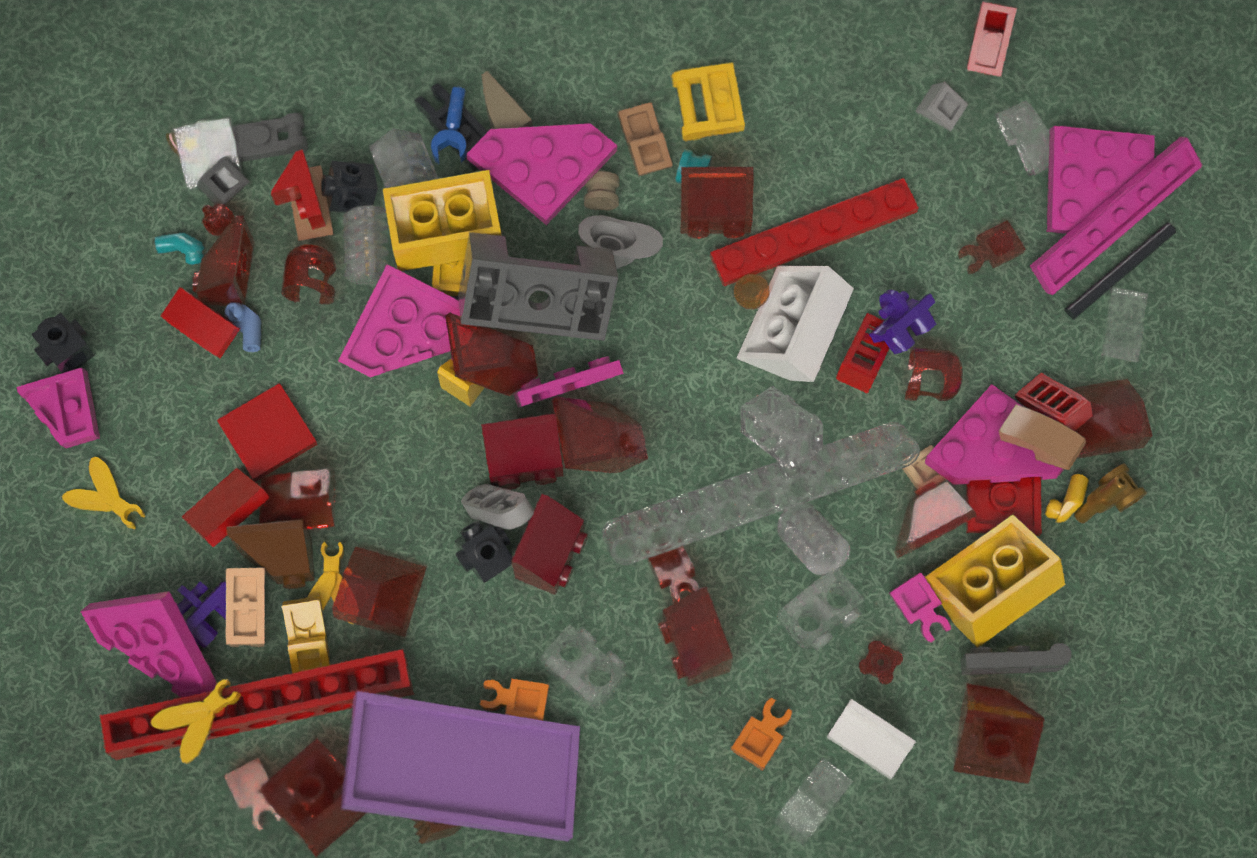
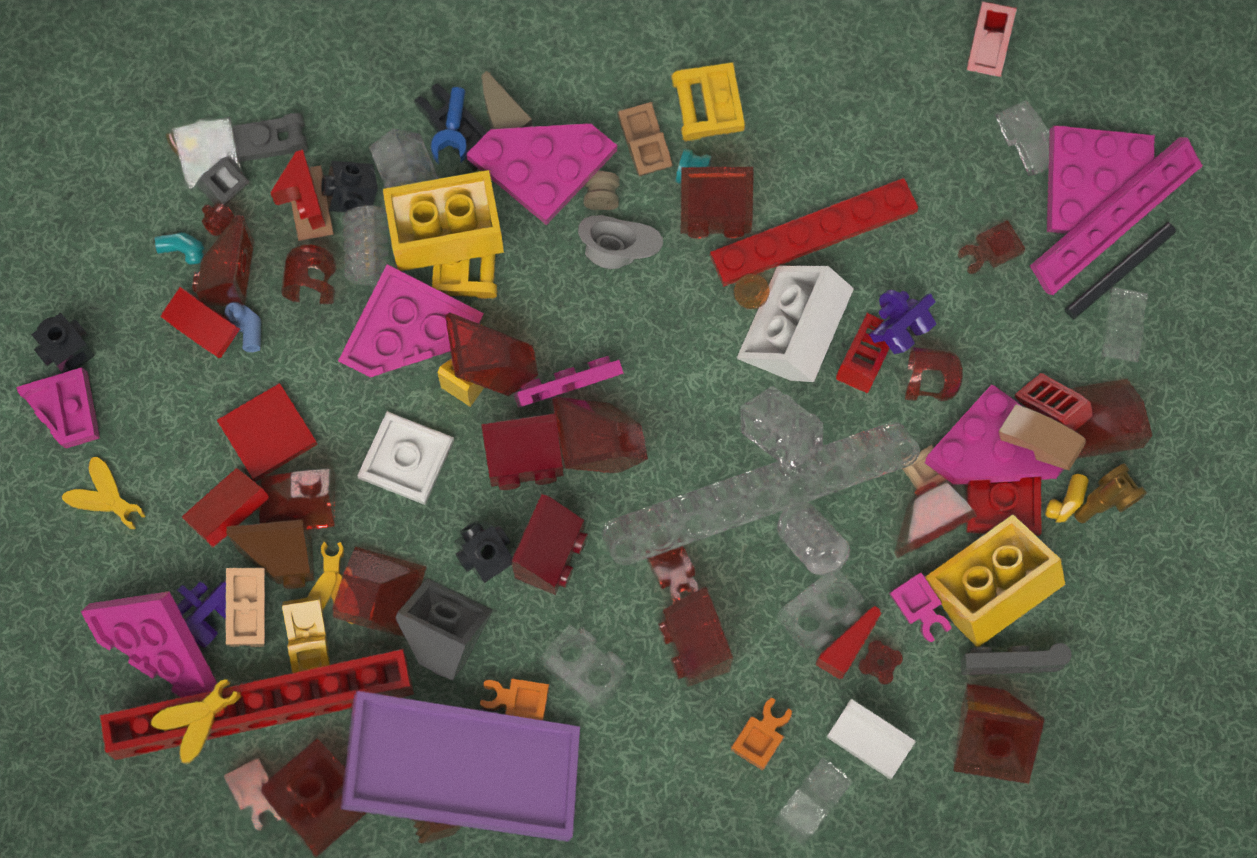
(405, 458): none -> white tile
(442, 627): none -> dark grey slope
(497, 506): light grey beam -> none
(498, 289): dark grey plate -> none
(843, 651): none -> red slope
(942, 105): light grey slope -> none

